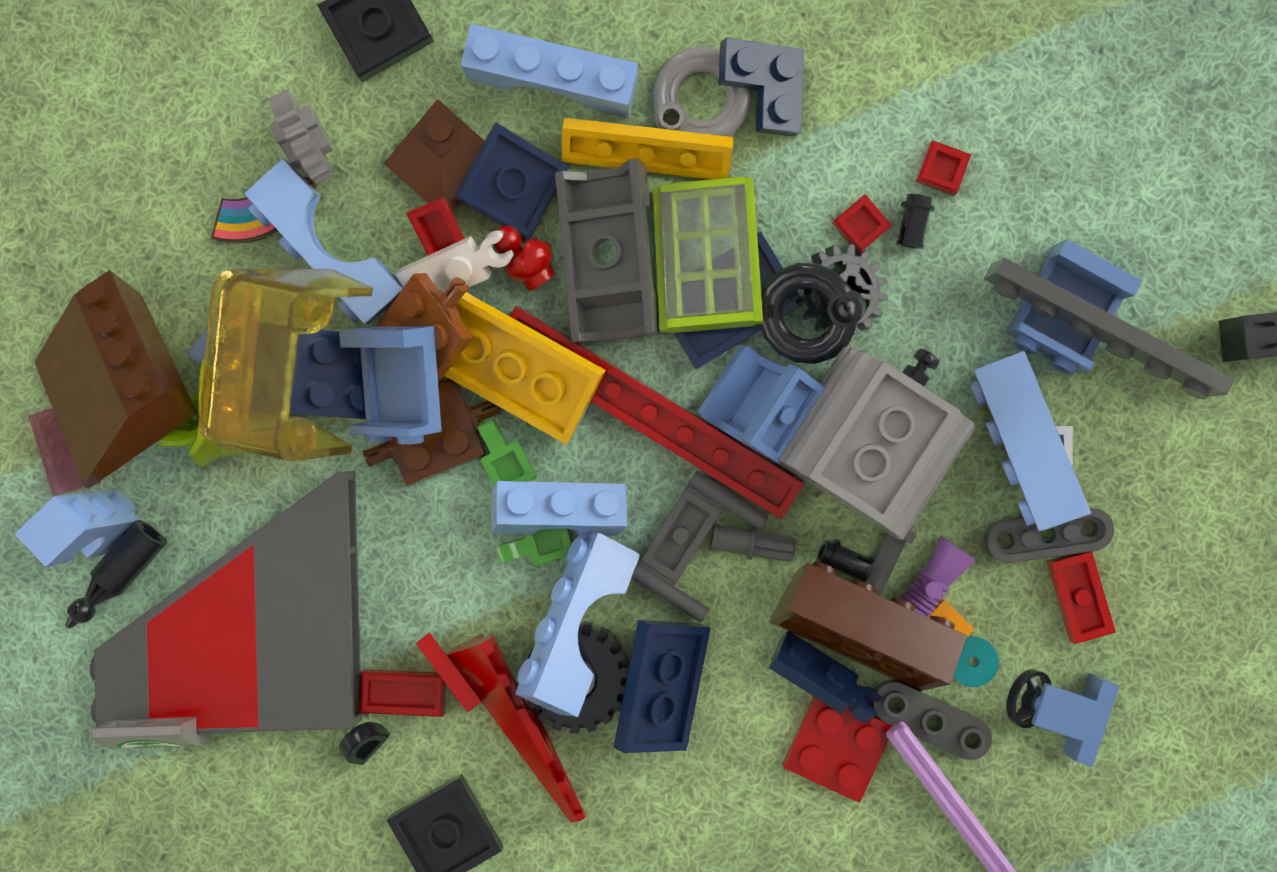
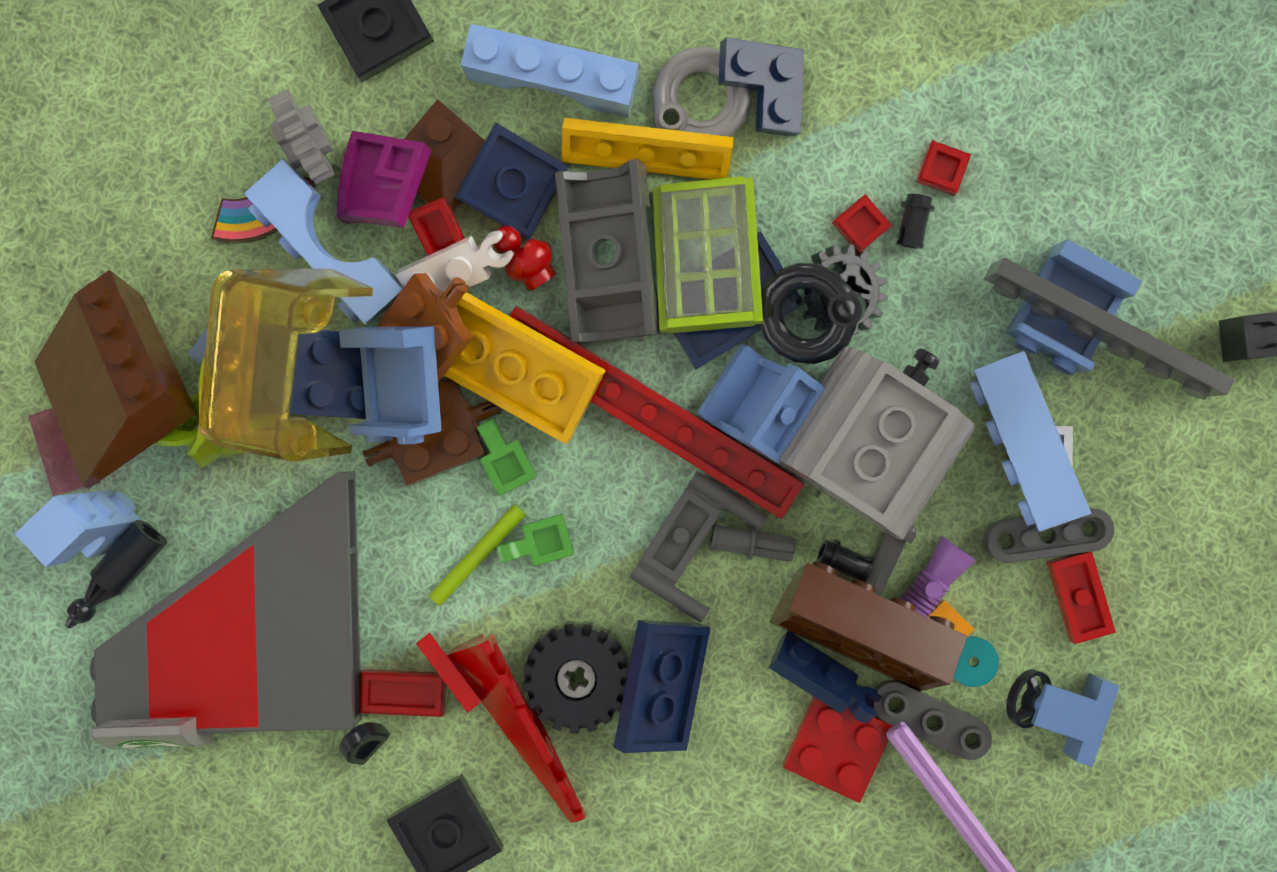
(380, 179): none -> magenta plate
(477, 554): none -> lime bar
(537, 506): light blue arch -> none
(555, 671): light blue arch -> none

